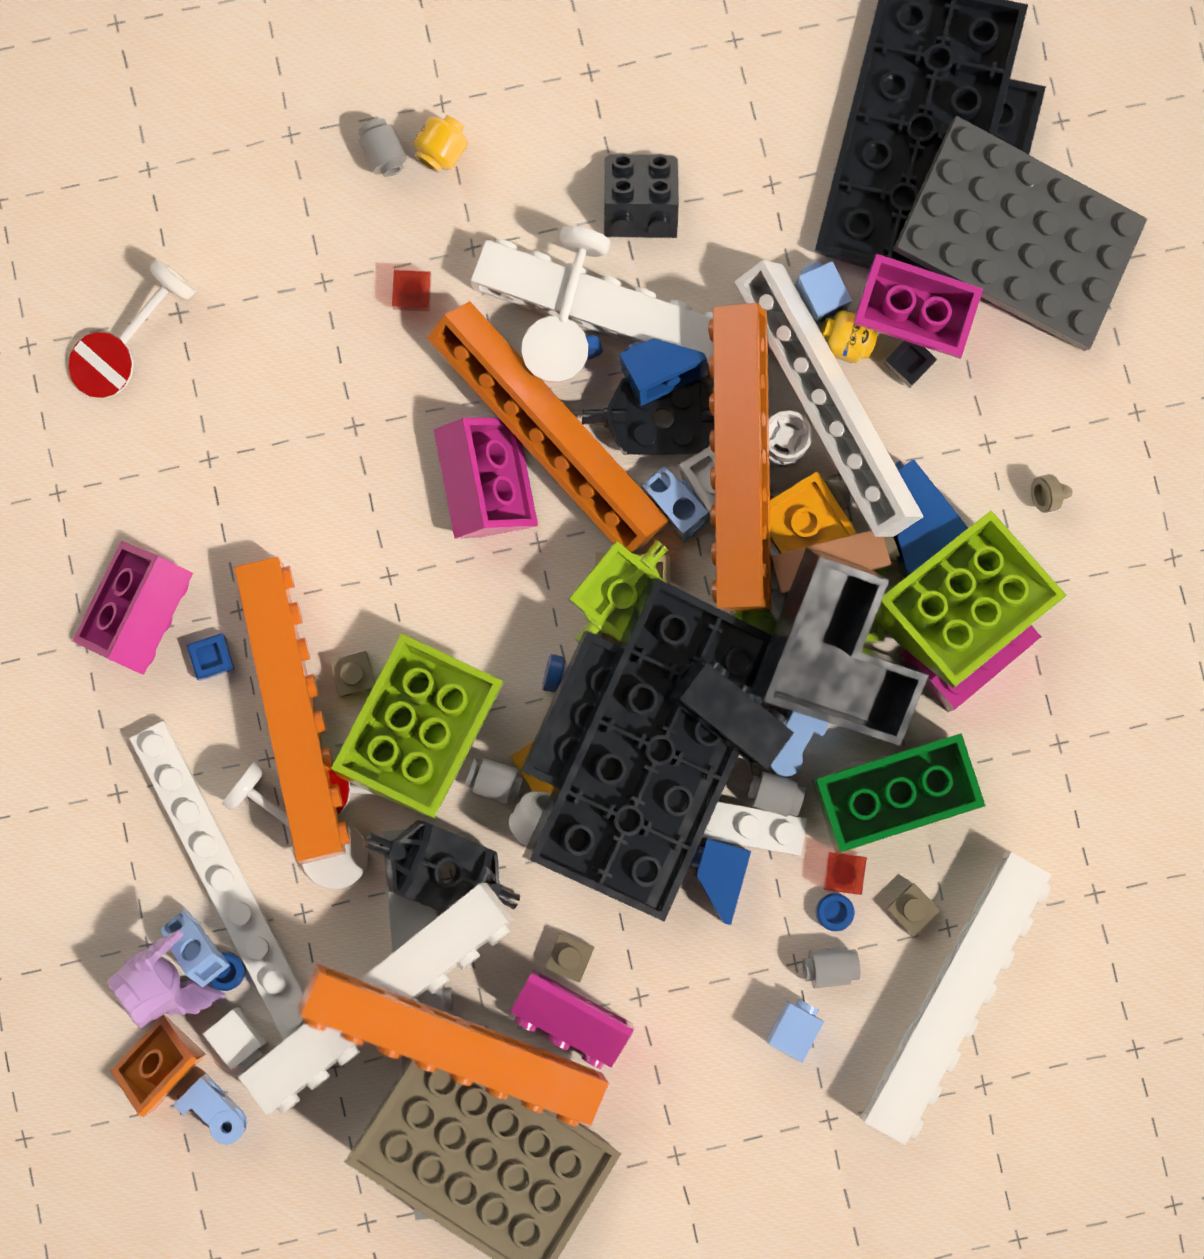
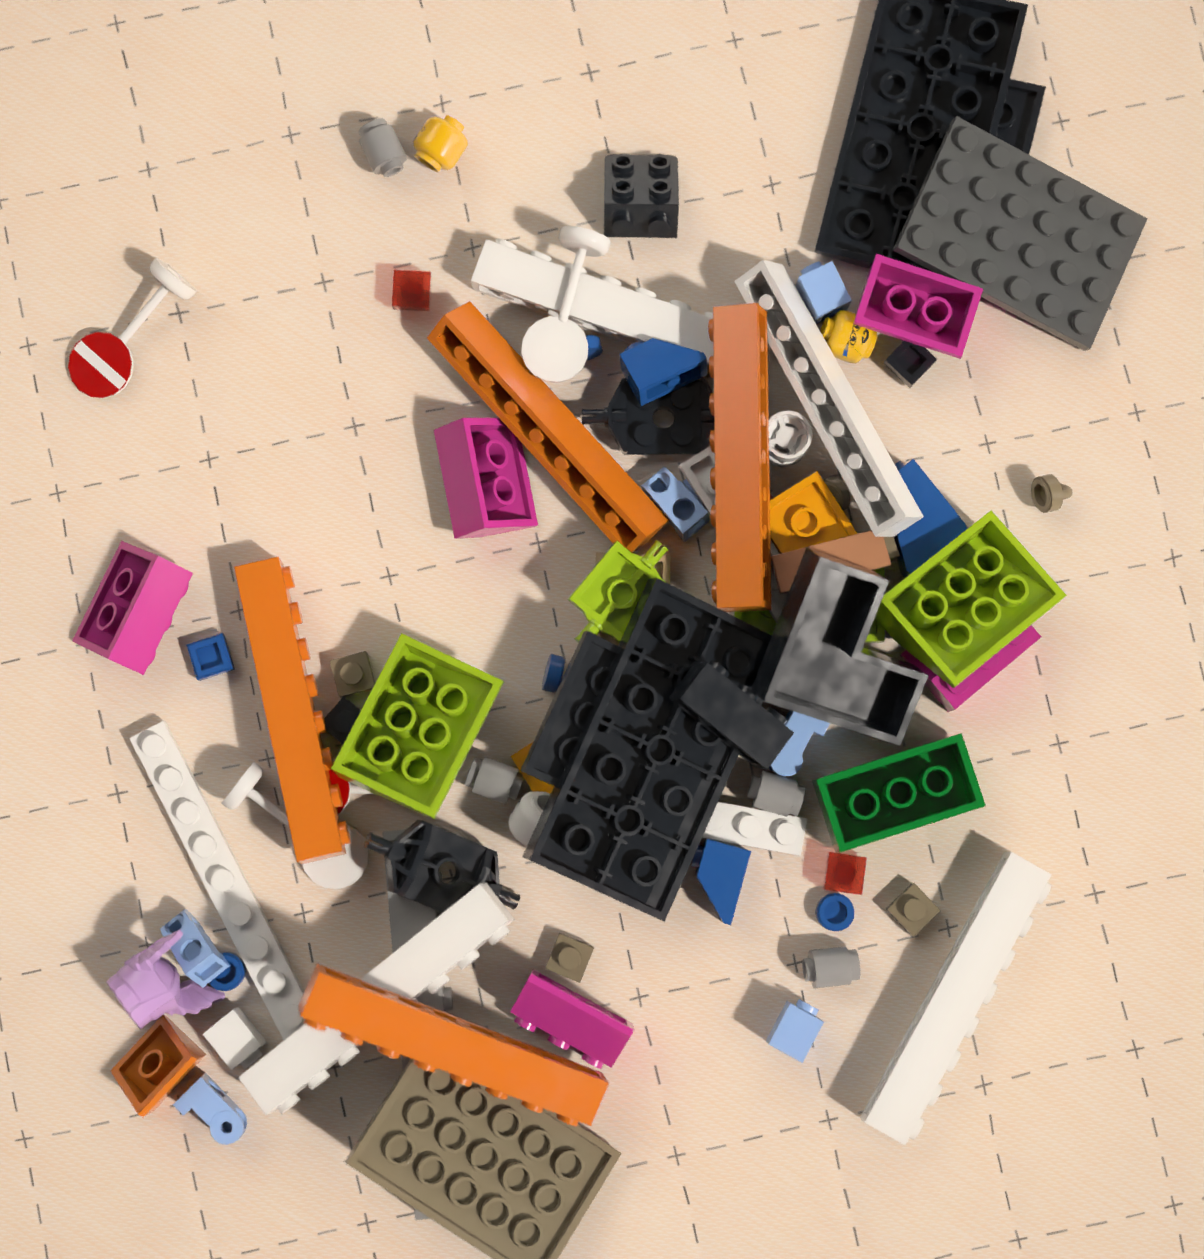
(341, 719): none -> black plate

